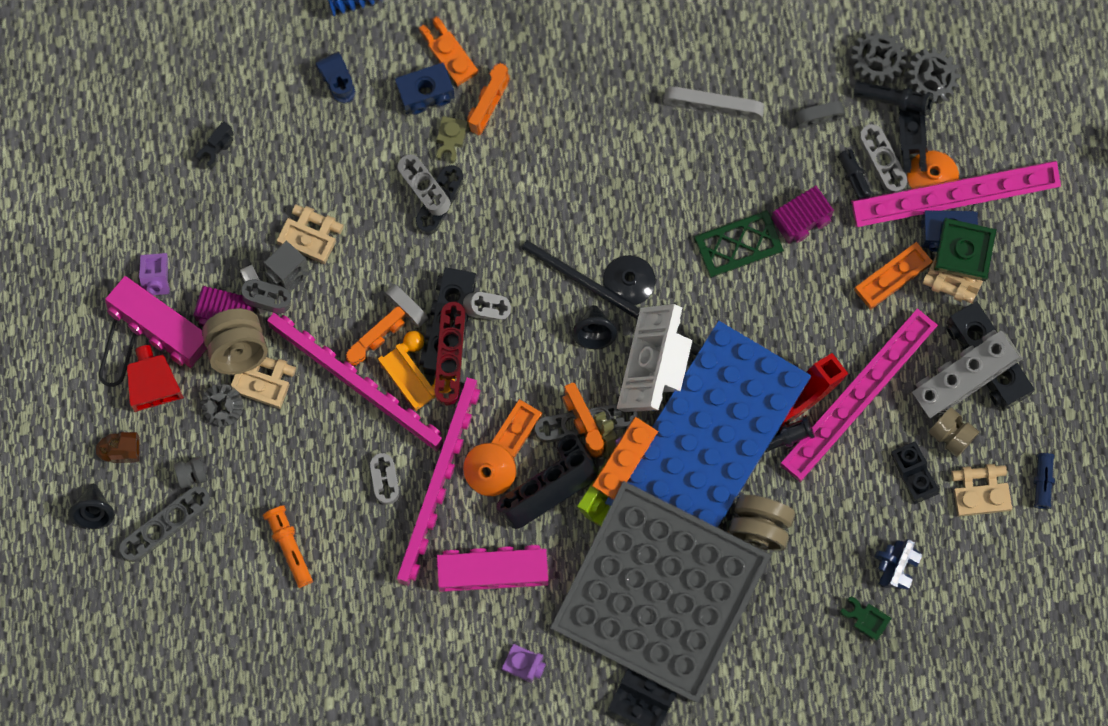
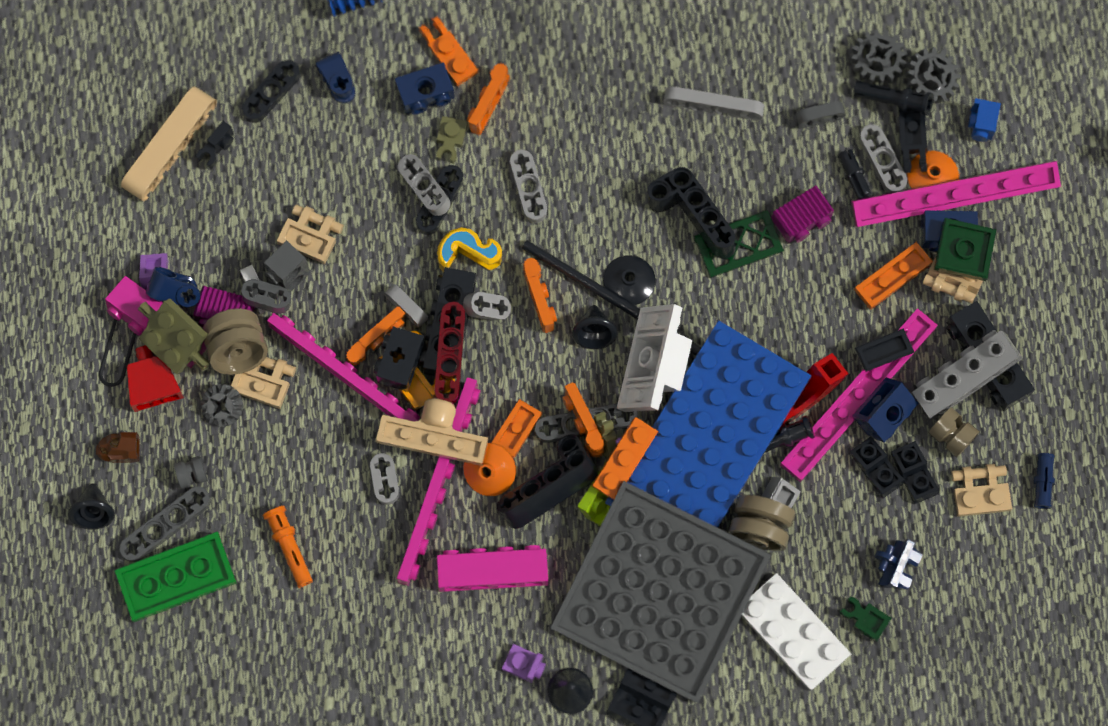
(167, 143): none -> tan beam
(170, 285): none -> dark blue piece
(173, 336): none -> olive plate
(175, 576): none -> green plate
(270, 80): none -> black beam
(399, 374): none -> black brick
(433, 434): none -> tan plate
(468, 244): none -> yellow animal
(530, 167): none -> light grey beam
(539, 294): none -> orange hinge
(570, 691): none -> black hat
(697, 214): none -> black beam
(781, 491): none -> light grey slope
(794, 632): none -> white plate
(876, 467): none -> black slope
(884, 350): none -> black tile
(885, 409): none -> dark blue brick
(983, 119): none -> blue brick

